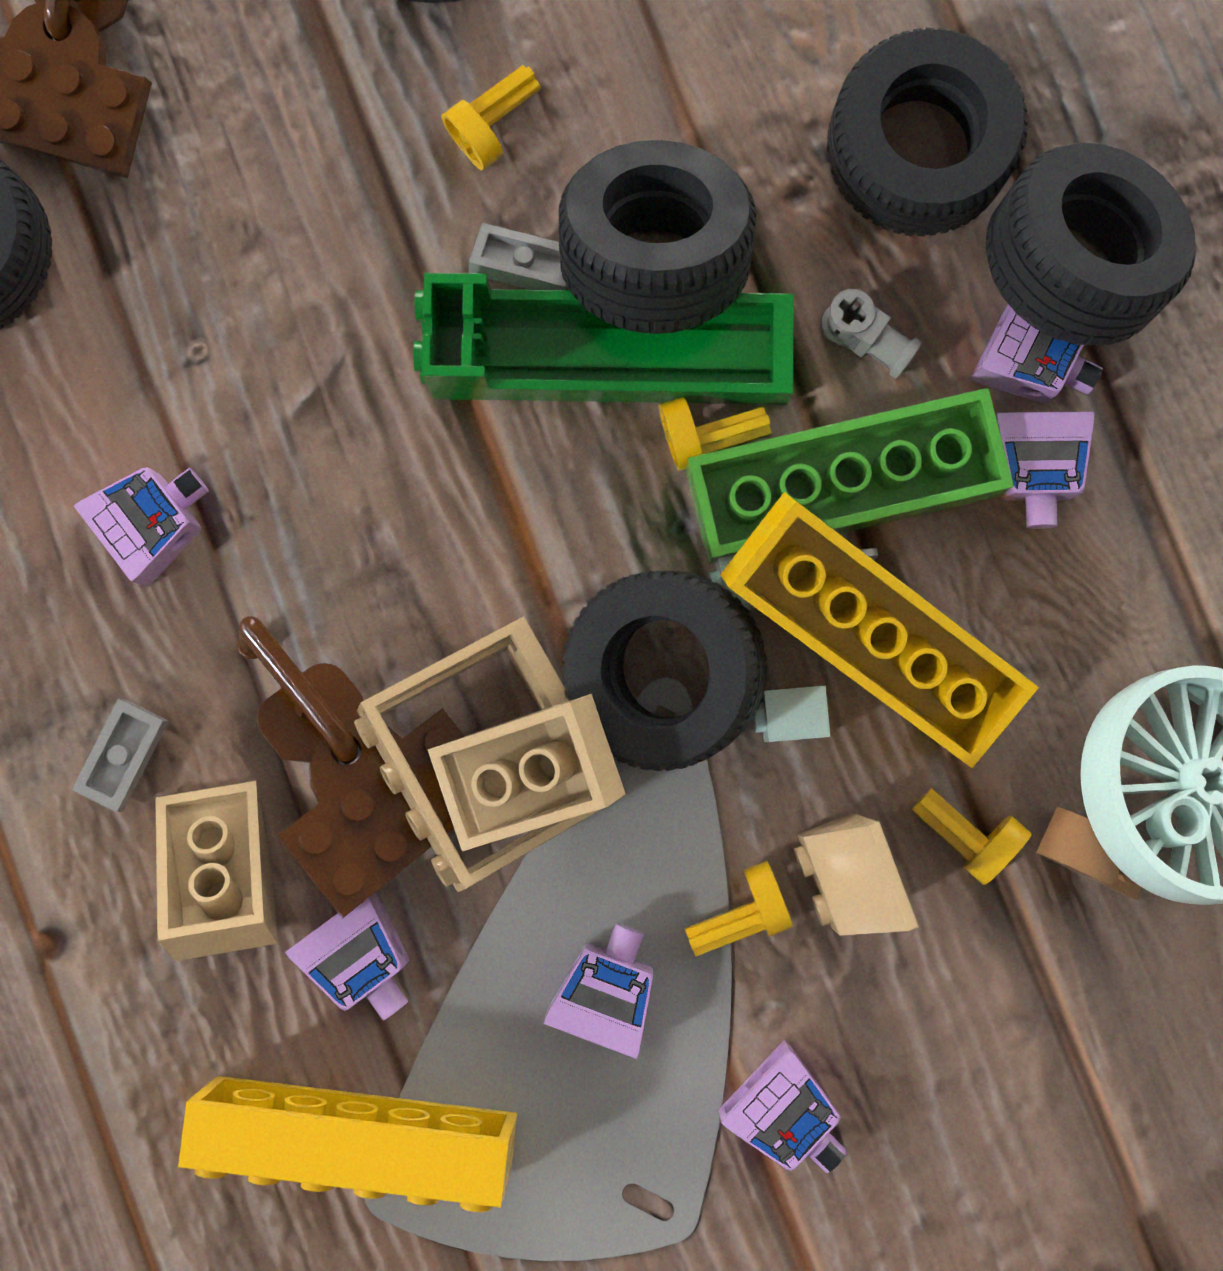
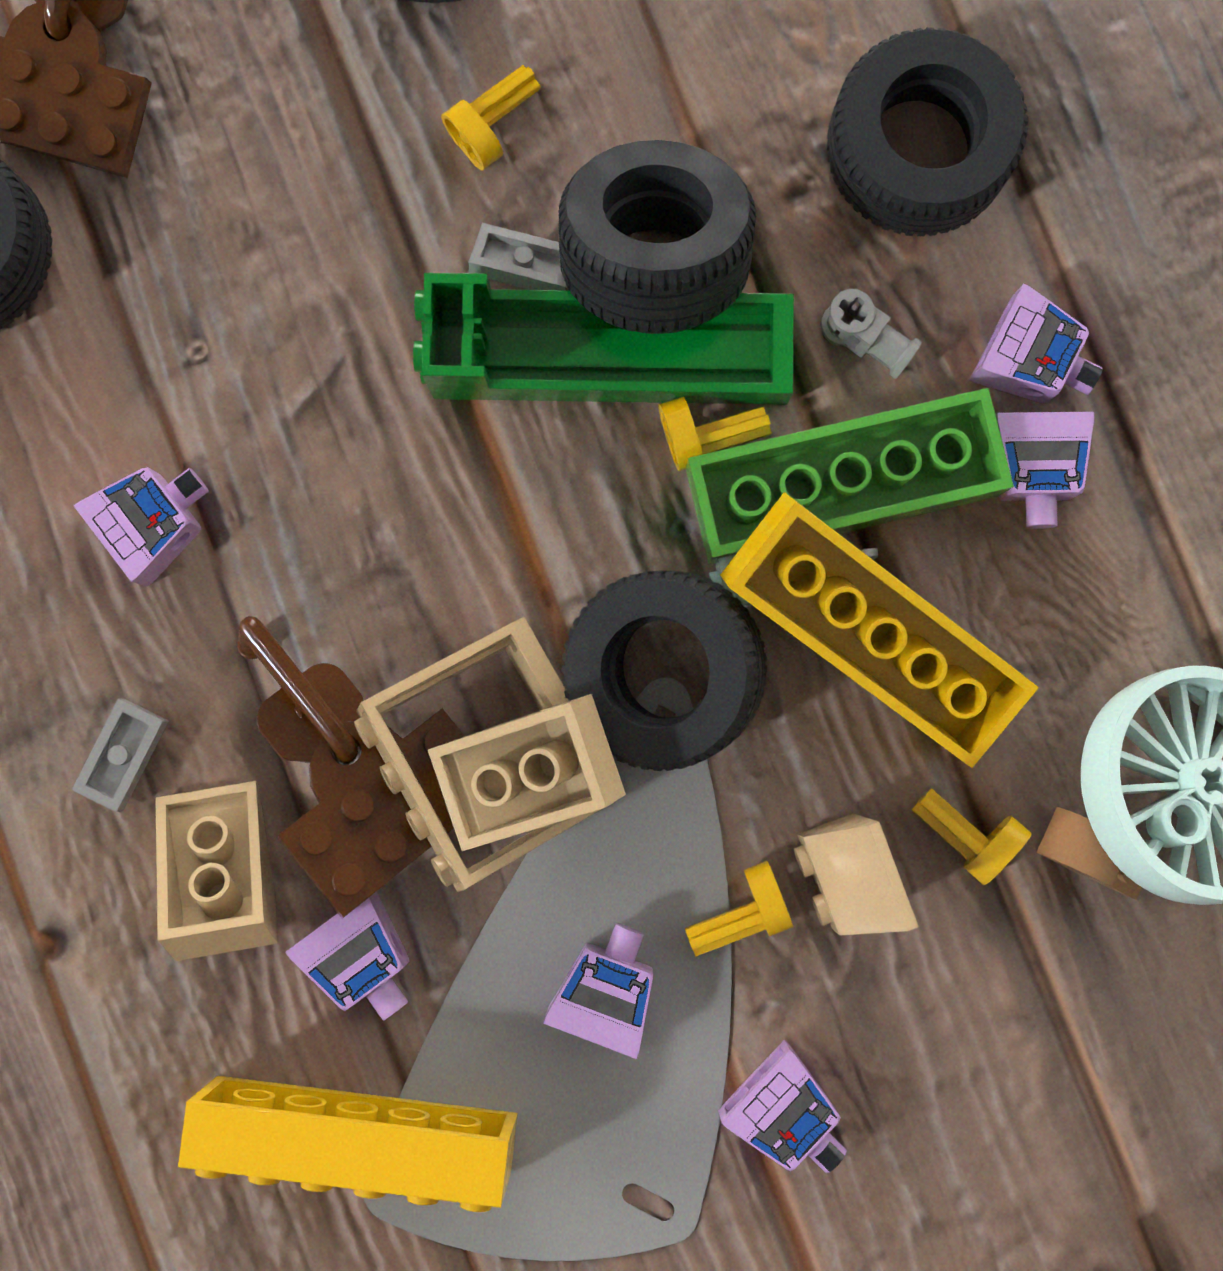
(793, 714): light aqua brick -> none
(1118, 206): black tyre -> none

